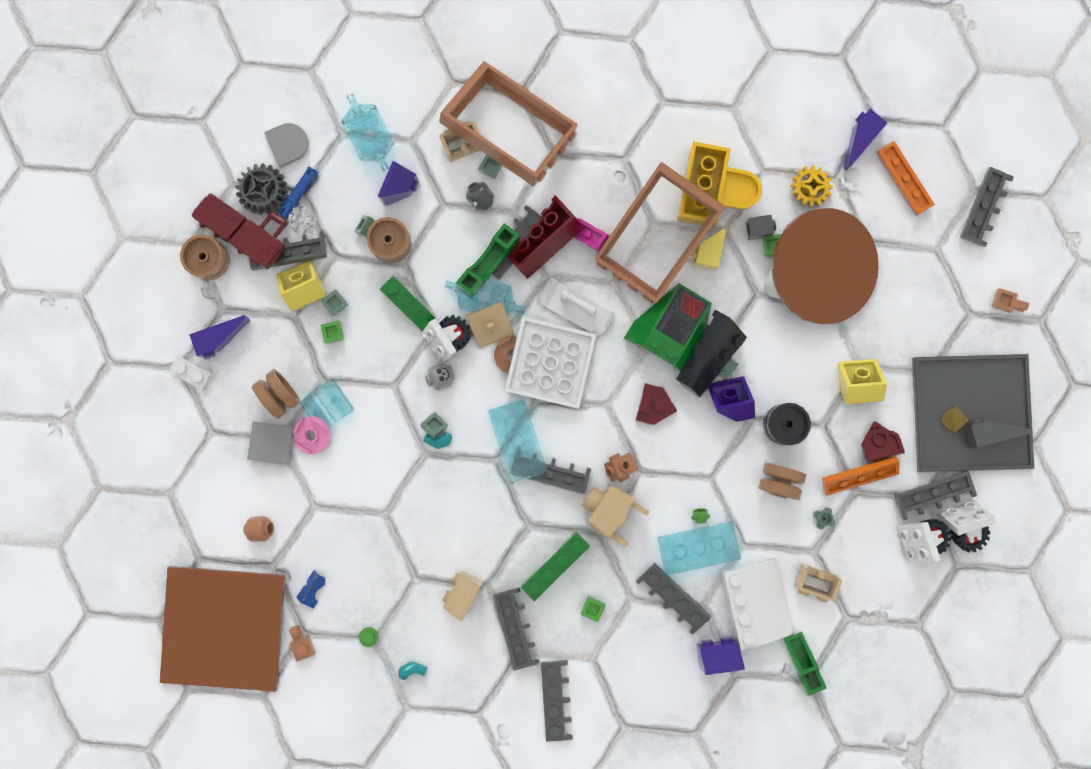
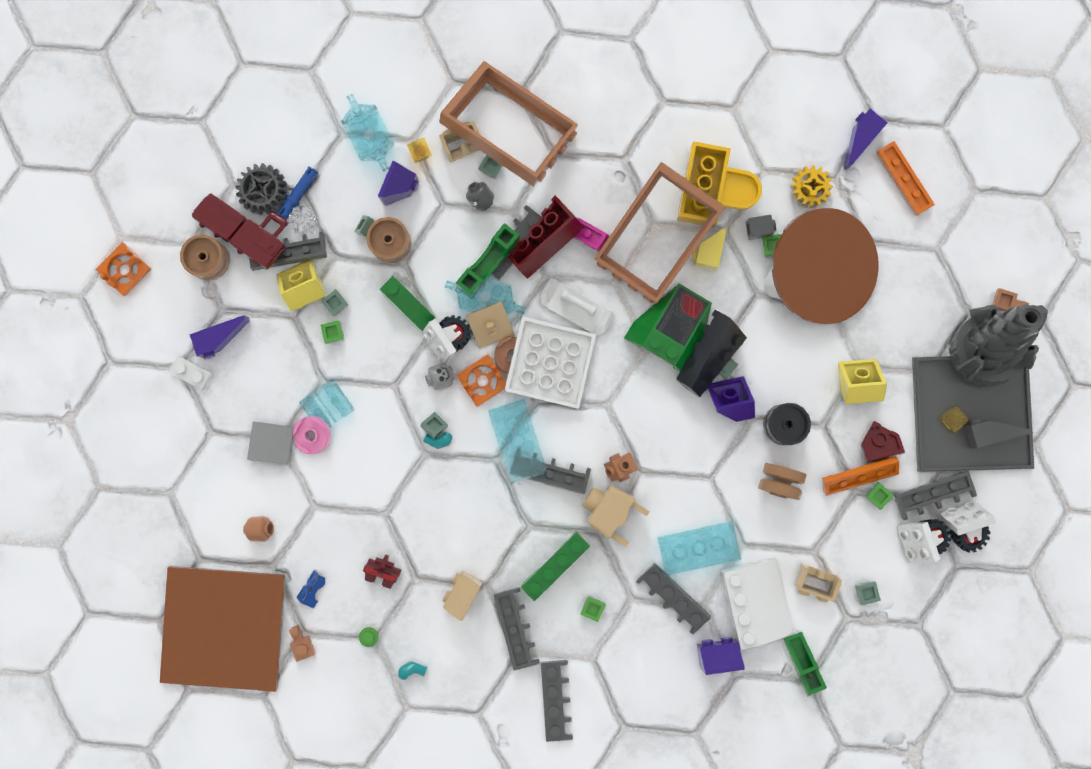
(123, 288): none -> orange piece
(275, 393): medium nougat wheel -> none
(287, 143): light grey tile -> none
(383, 569): none -> dark red hips
(419, 150): none -> clear yellow plate
(463, 377): none -> orange piece
(654, 405): dark red plate -> none
(700, 515): bright green plate -> none
(819, 517): sand green plate -> none
(867, 593): none -> sand green plate
(879, 496): none -> bright green plate
(985, 205): dark grey hinge -> none
(996, 347): none -> dark grey cone

